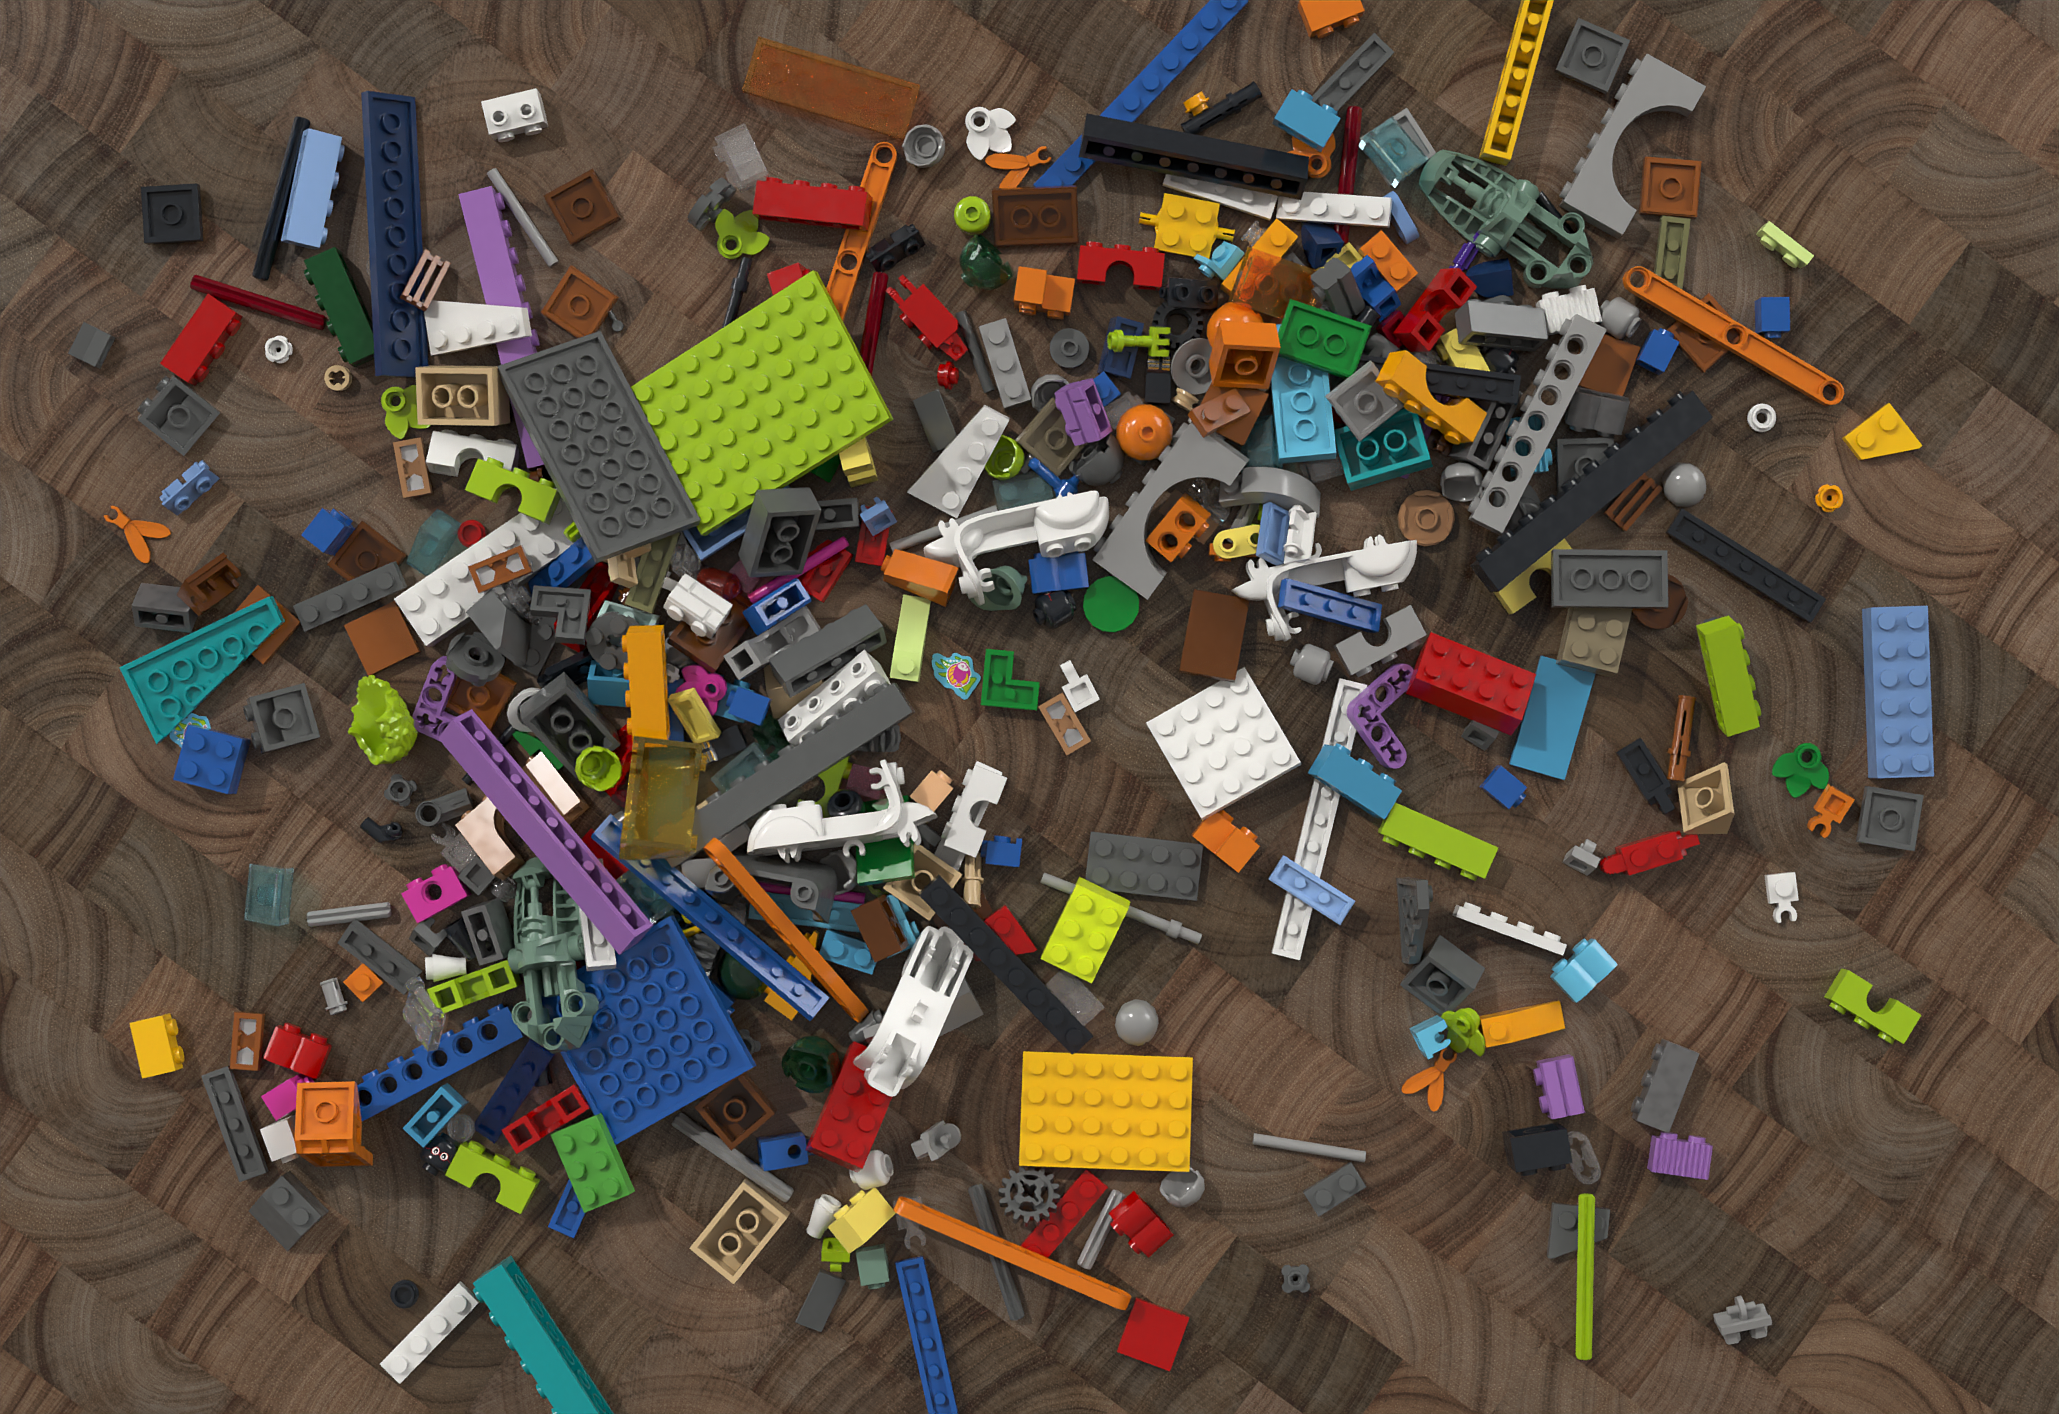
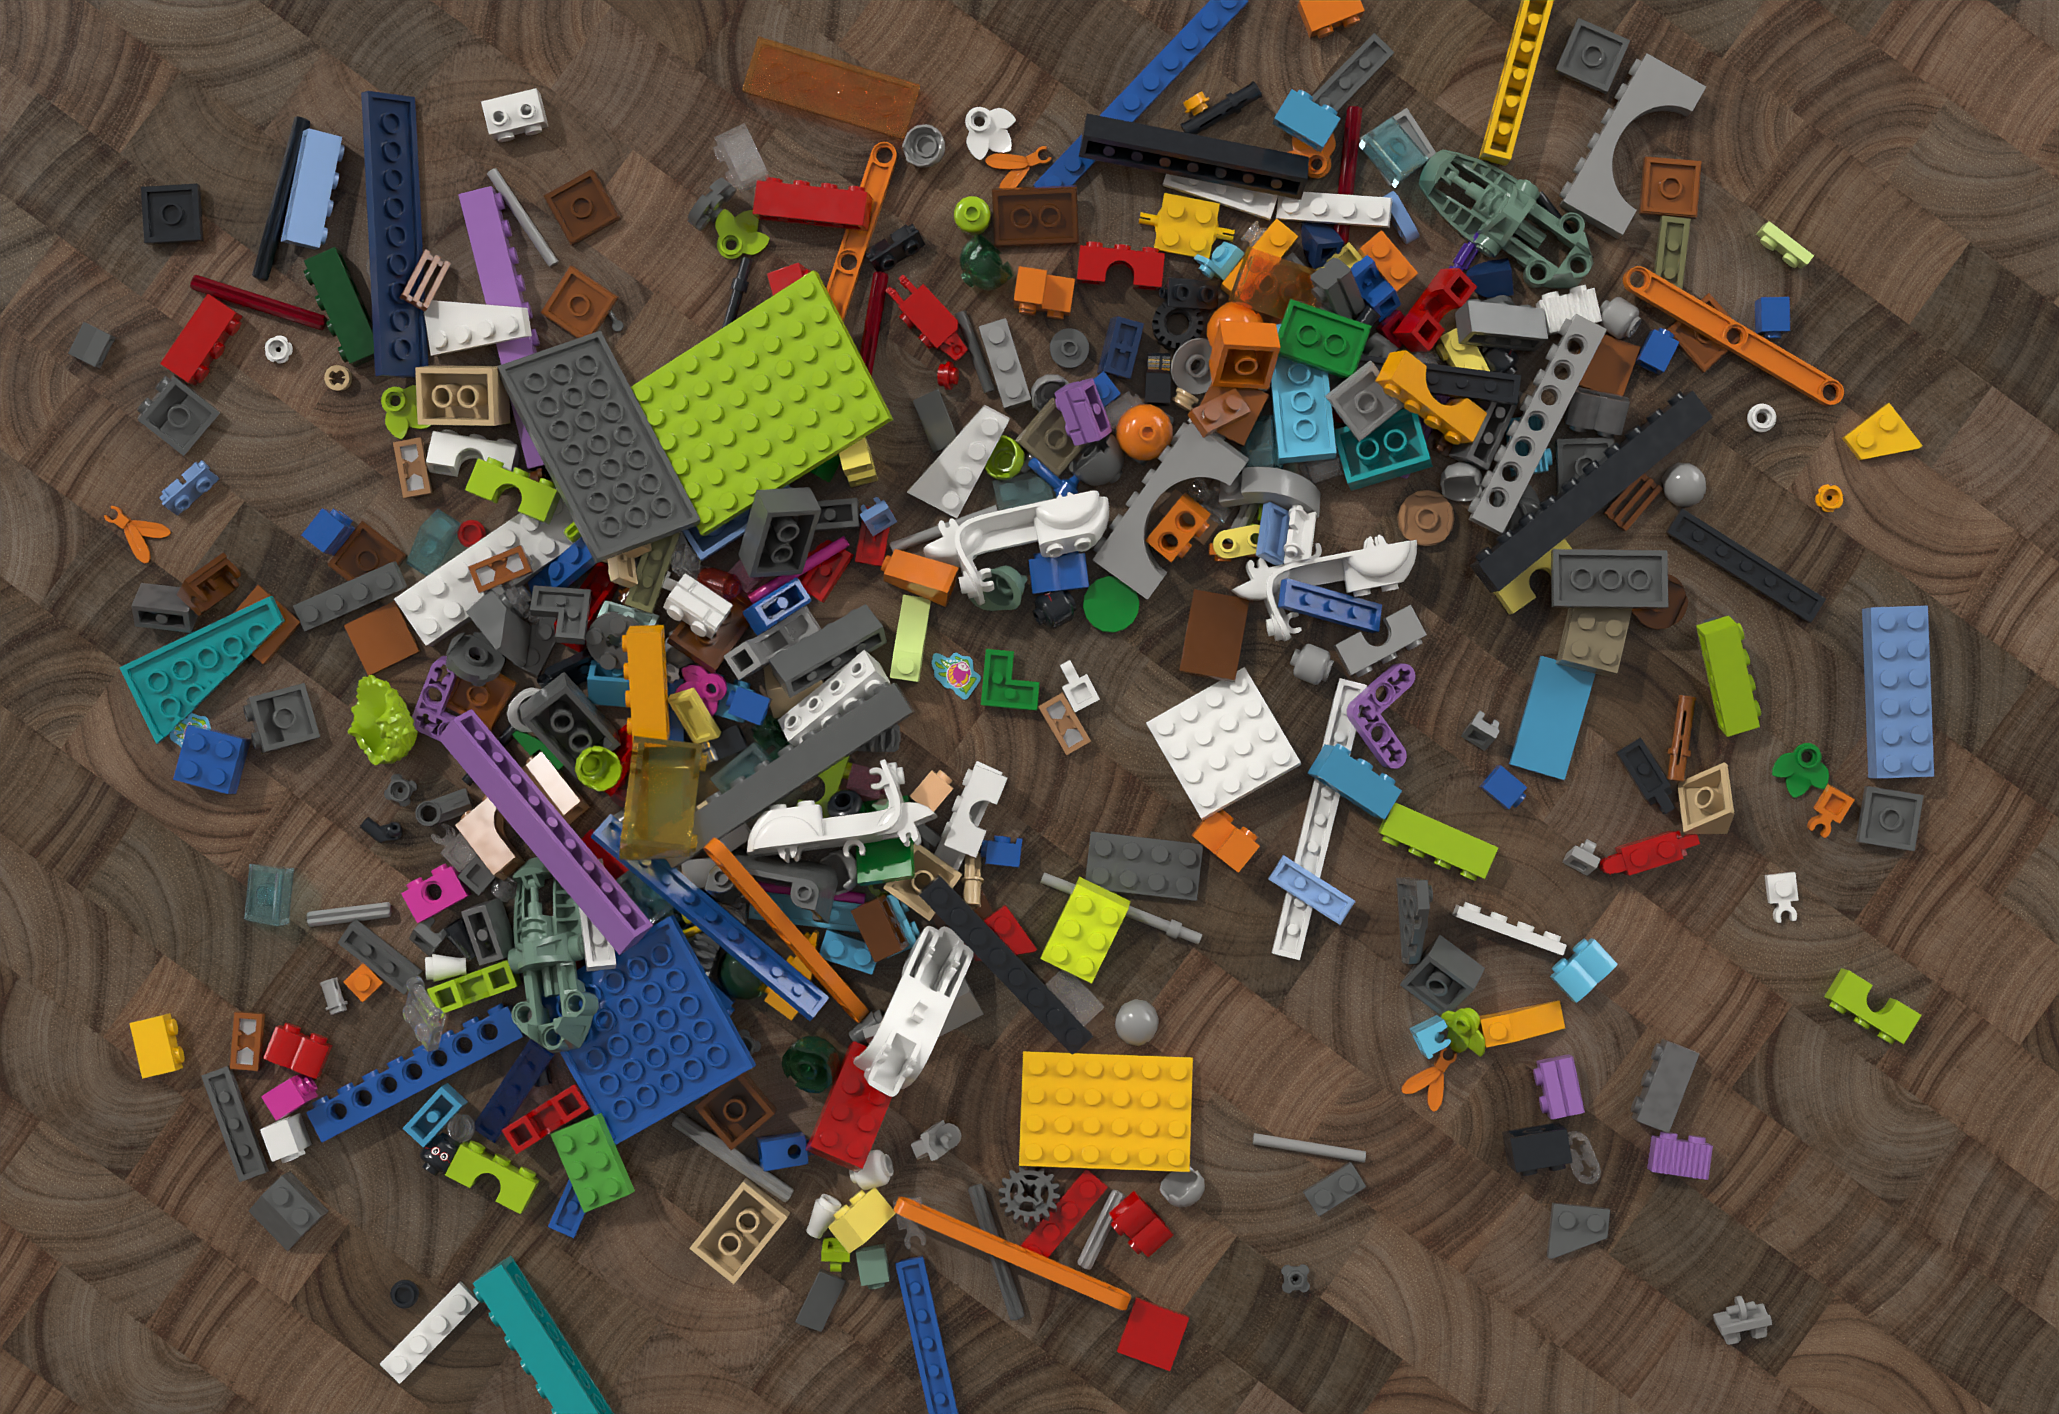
(330, 1125): orange bracket -> none
(1117, 340): lime hinge -> none
(1471, 683): red brick -> none
(1585, 1276): lime axle -> none

